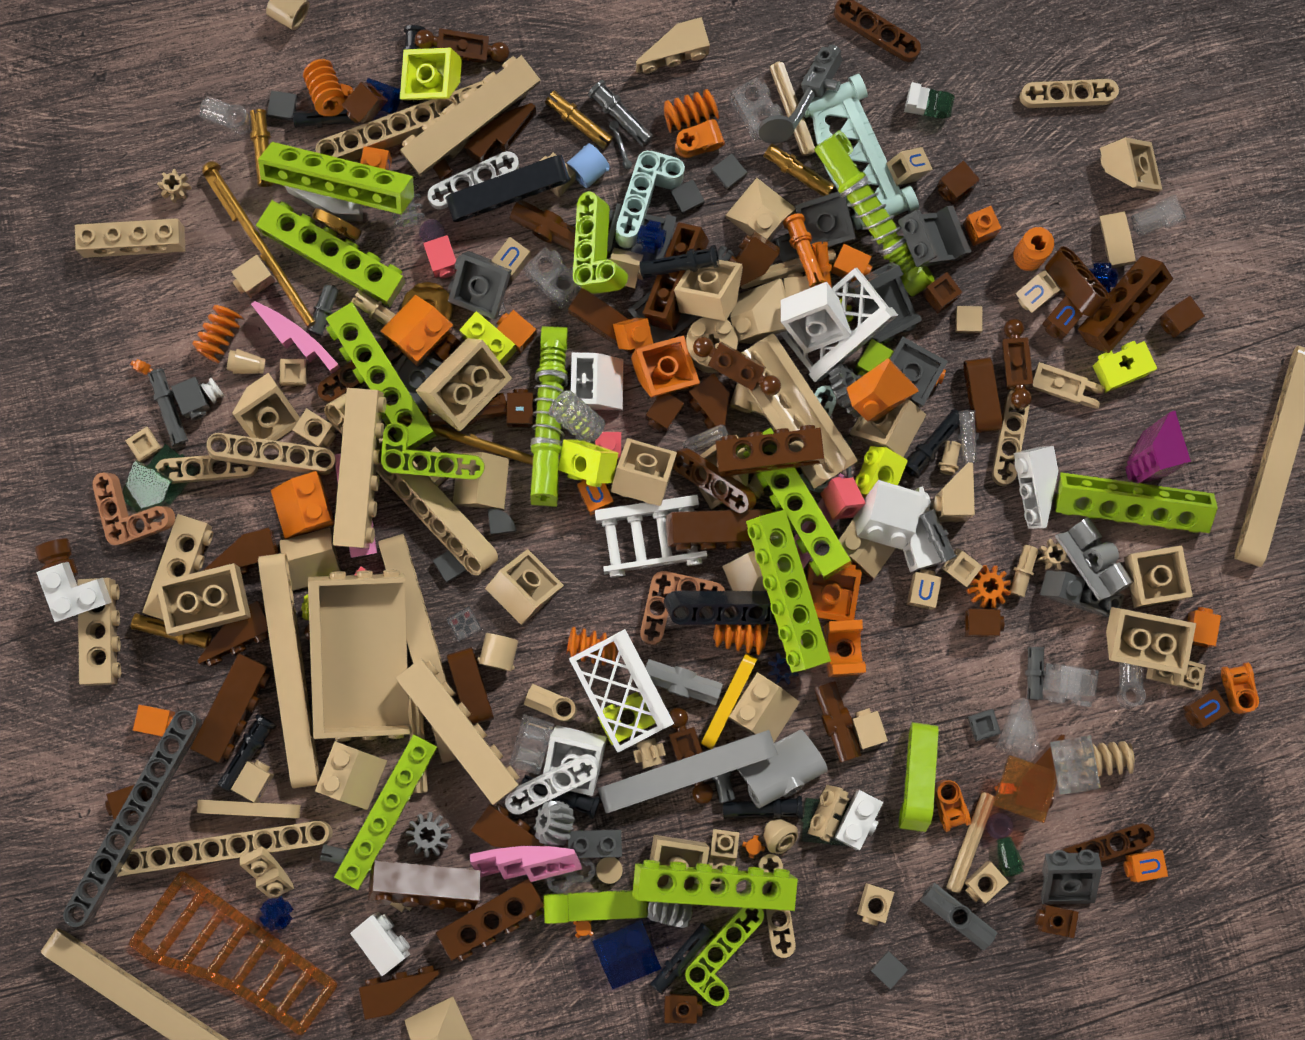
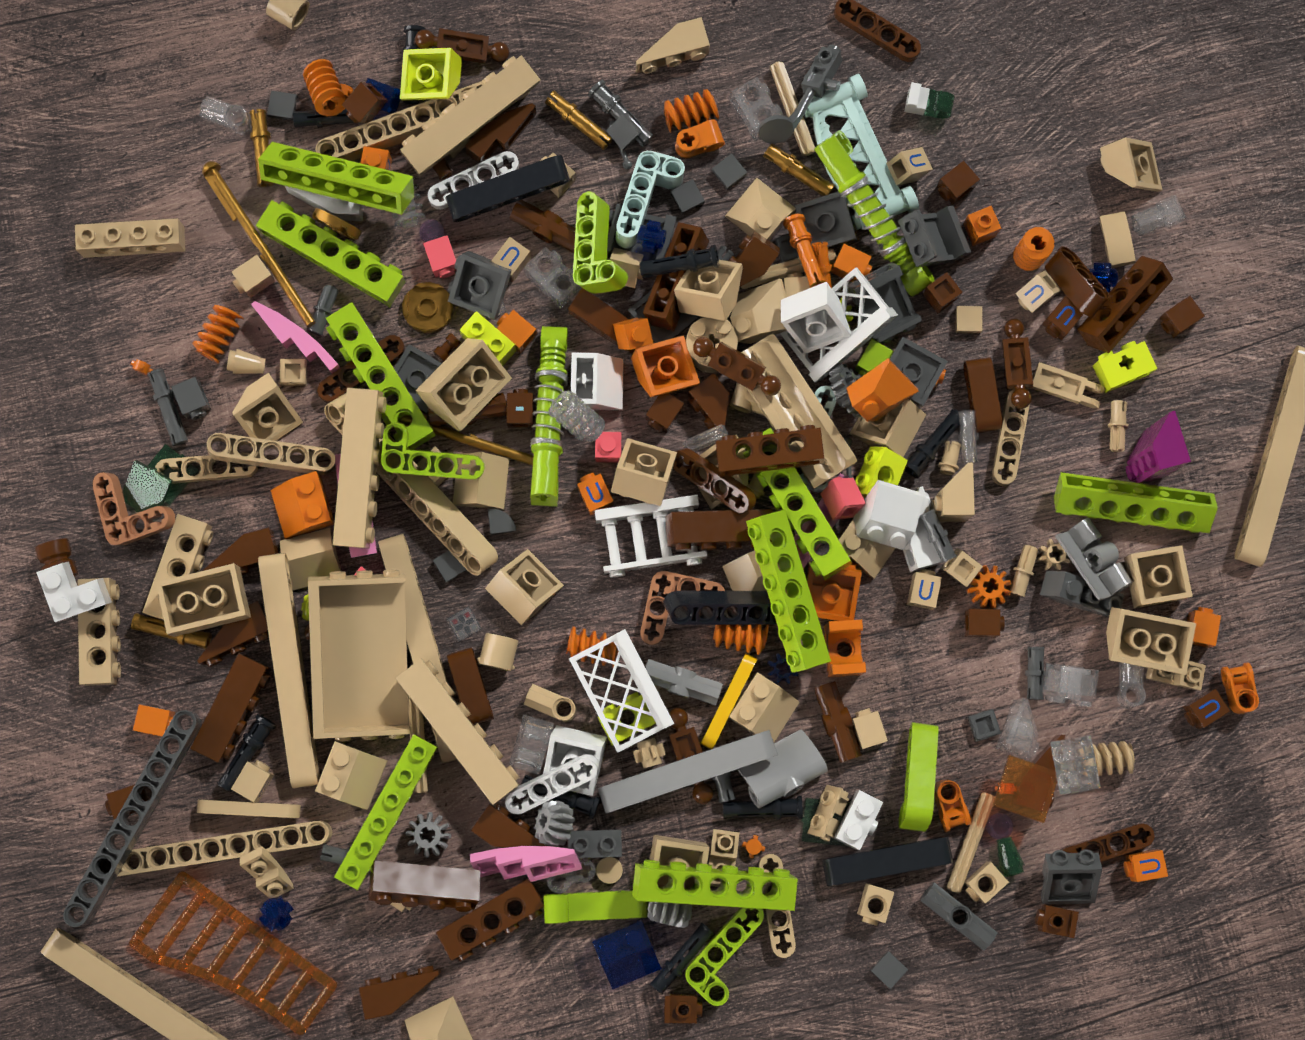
(143, 444): tan tile -> none
(179, 190): tan gear -> none
(212, 390): white bush -> none
(307, 422): tan brick -> none
(372, 307): tan axle -> none
(381, 943): white slope -> none
(417, 329): orange slope -> none
(583, 928): orange piece -> none
(588, 165): light blue piece -> none
(588, 462): neon yellow brick -> none
(624, 131): none -> dark grey tile
(780, 836): tan cone -> none
(887, 861): none -> black beam
(1037, 480): white slope -> none
(1069, 96): tan beam -> none
(1118, 425): none -> tan axle

